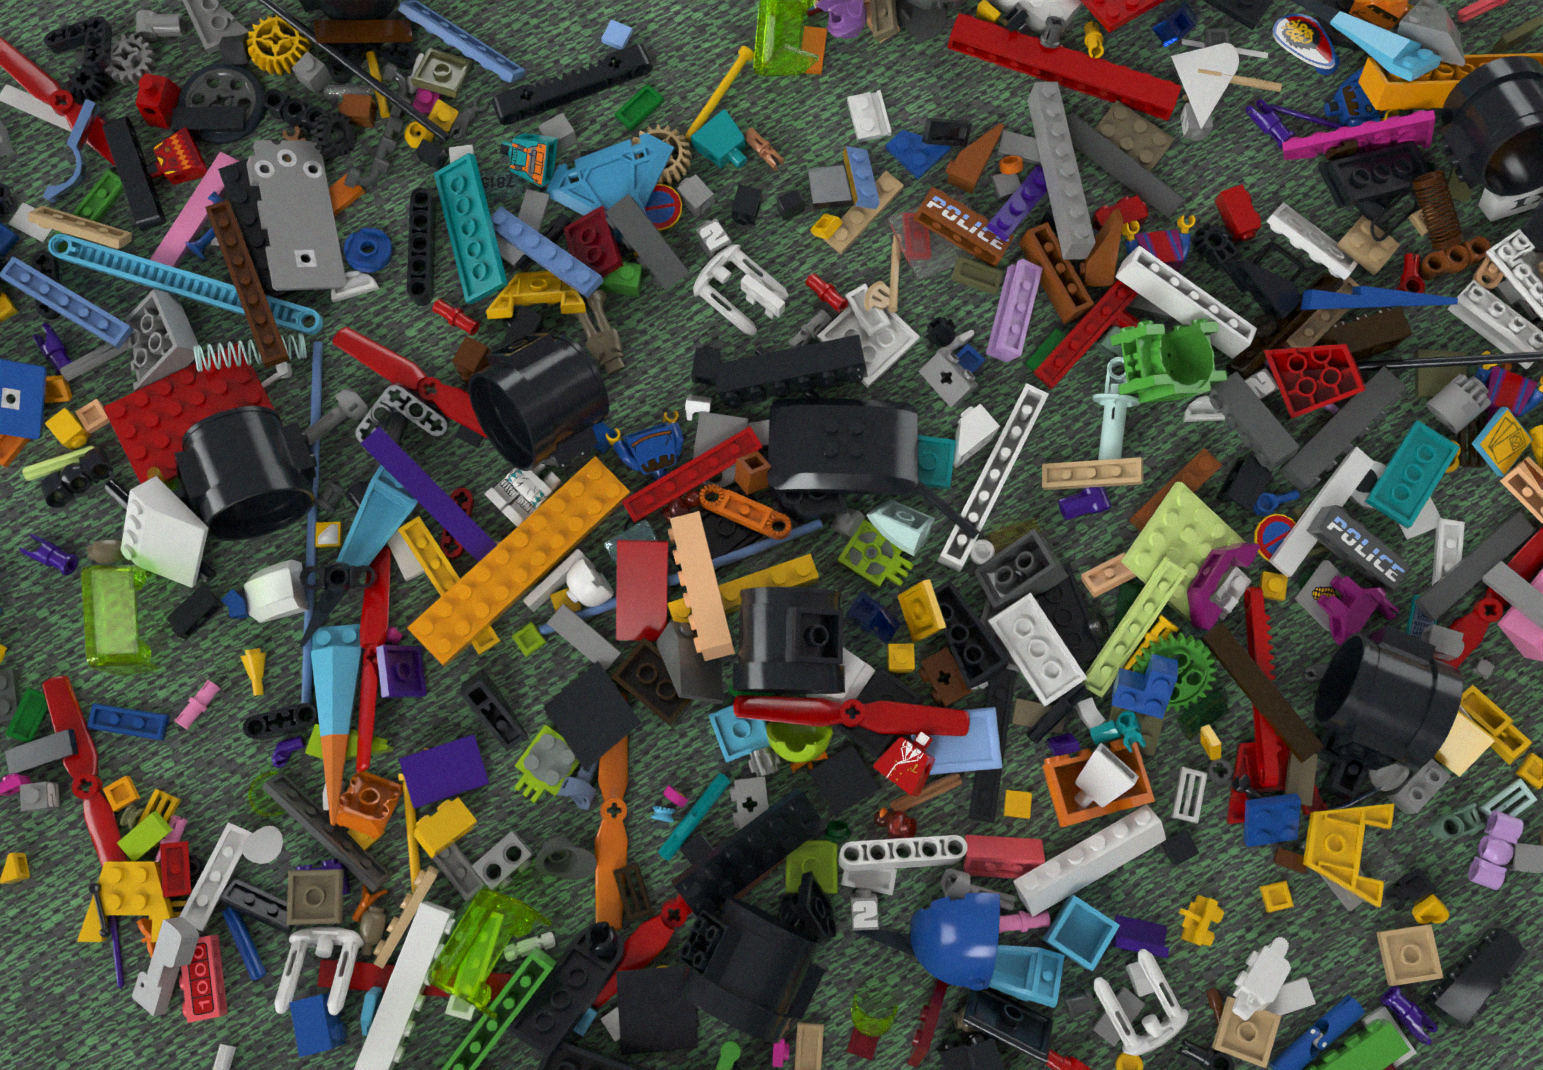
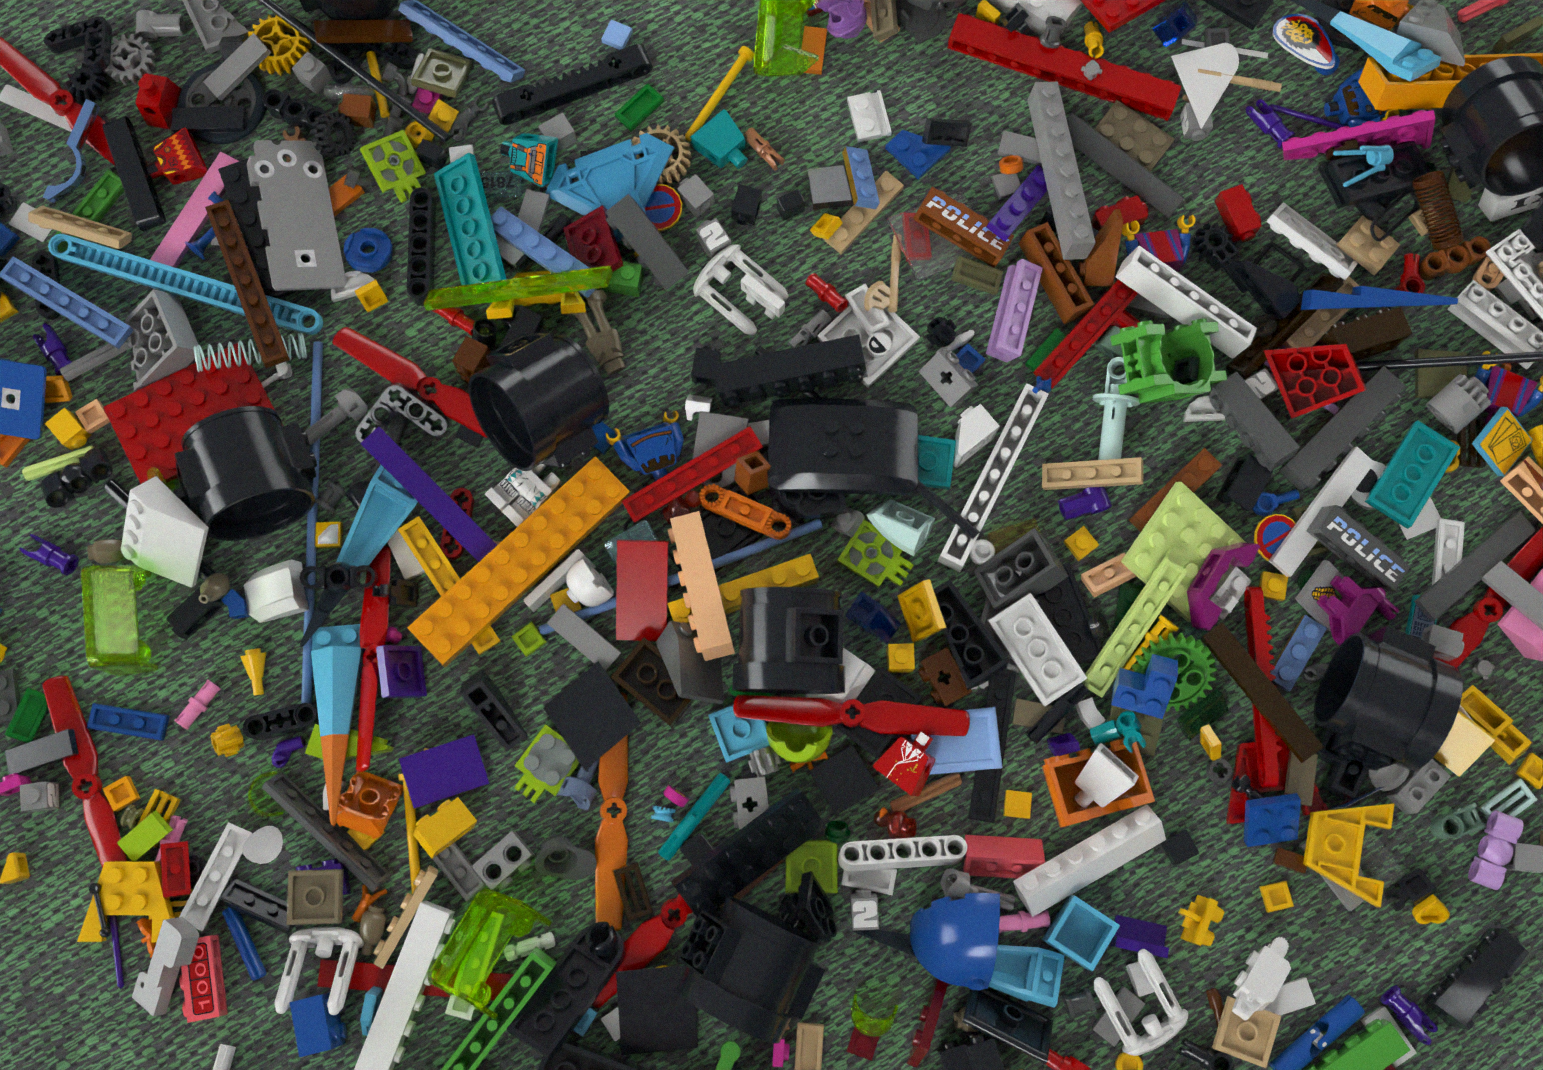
(214, 587): none -> dark tan plant
(227, 740): none -> yellow gear
(237, 66): none -> light grey tile
(371, 296): none -> yellow plate
(394, 164): none -> lime piece
(401, 592): none -> black plate
(485, 332): none -> black wheel
(518, 288): none -> clear neon green tile
(878, 345): none -> white tile
(971, 161): dark orange slope -> none
(1042, 385): none -> blue hand
(1081, 543): none -> yellow plate
(1091, 69): none -> light grey piece
(1179, 792): white tile -> none
(1186, 370): none -> black tile
(1297, 652): none -> medium blue plate
(1375, 155): none -> medium azure plant
(1409, 954): tan plate -> none

